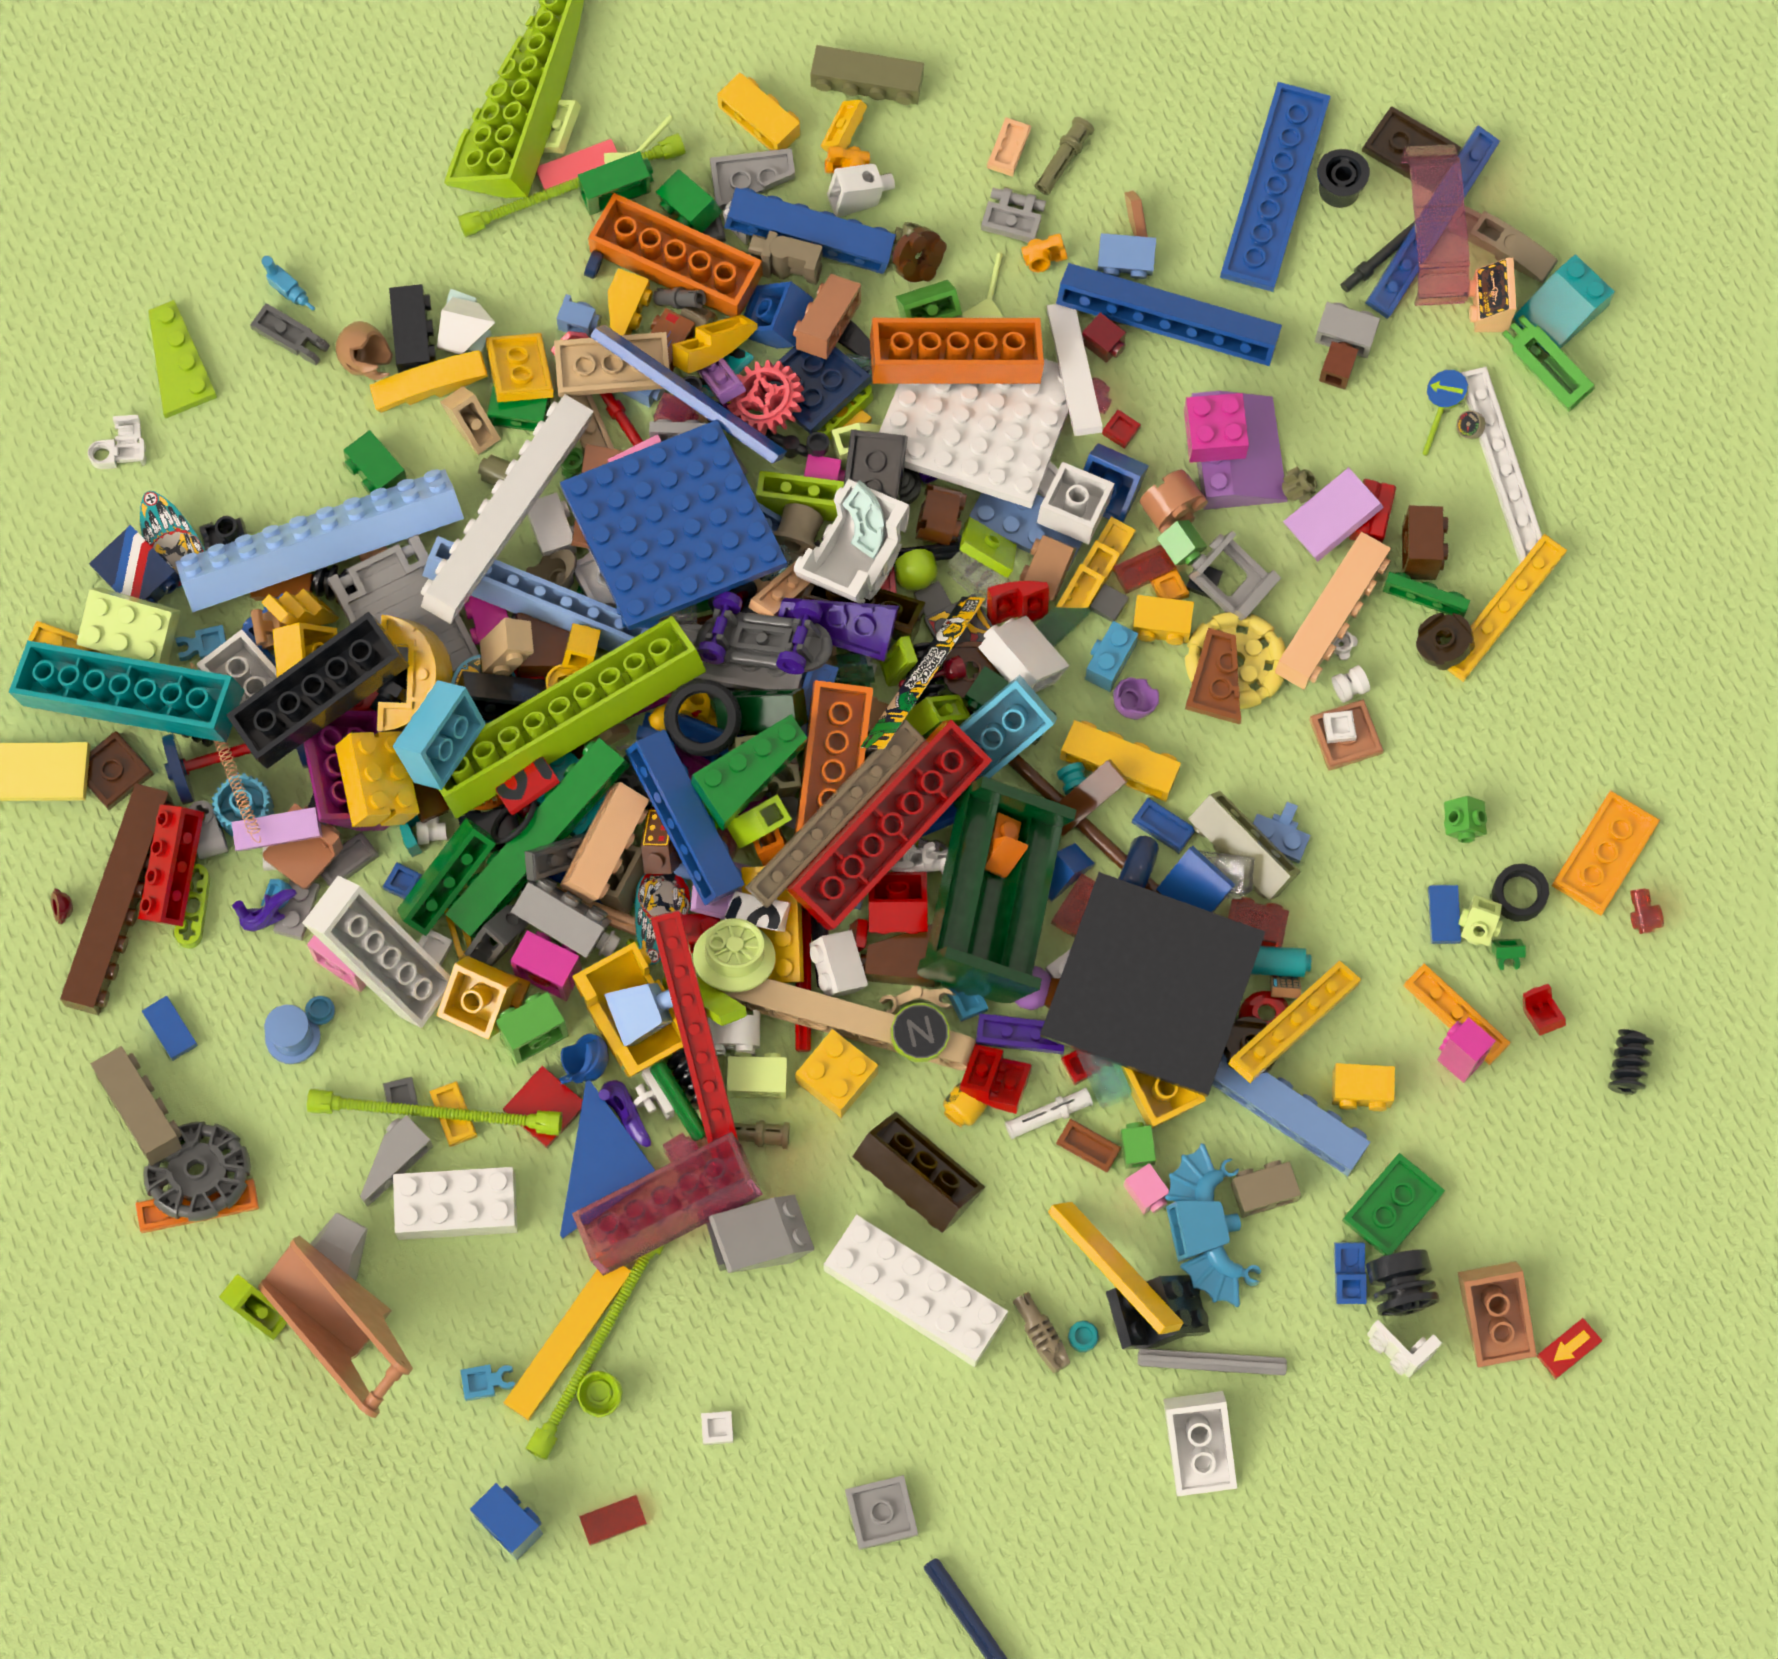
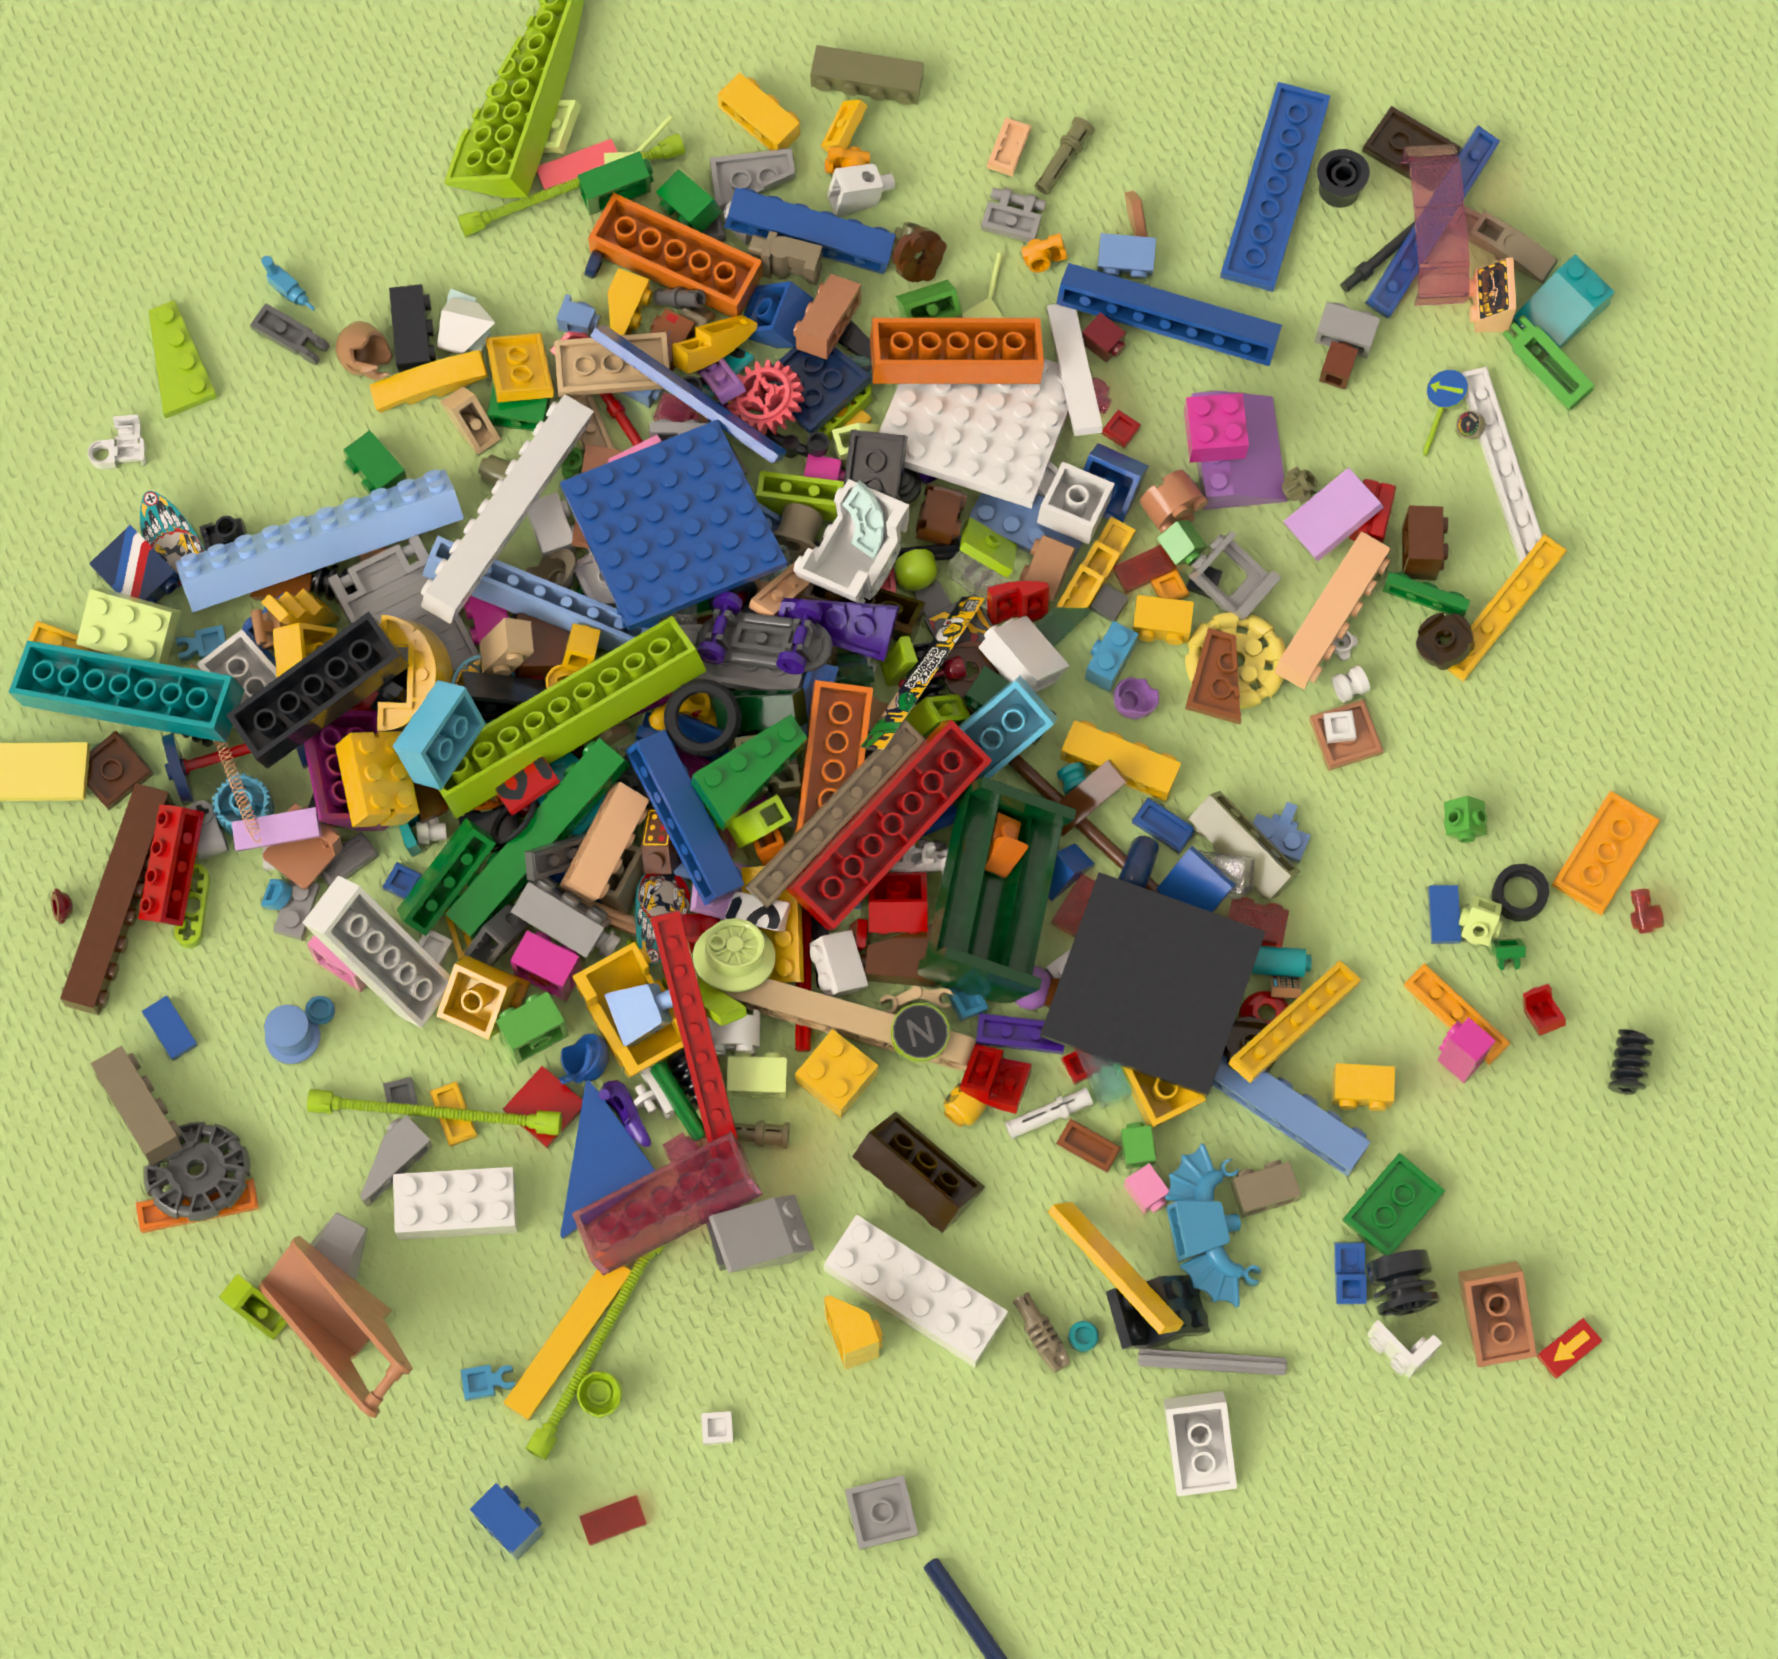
(259, 918): dark purple piece -> none
(853, 1332): none -> yellow slope

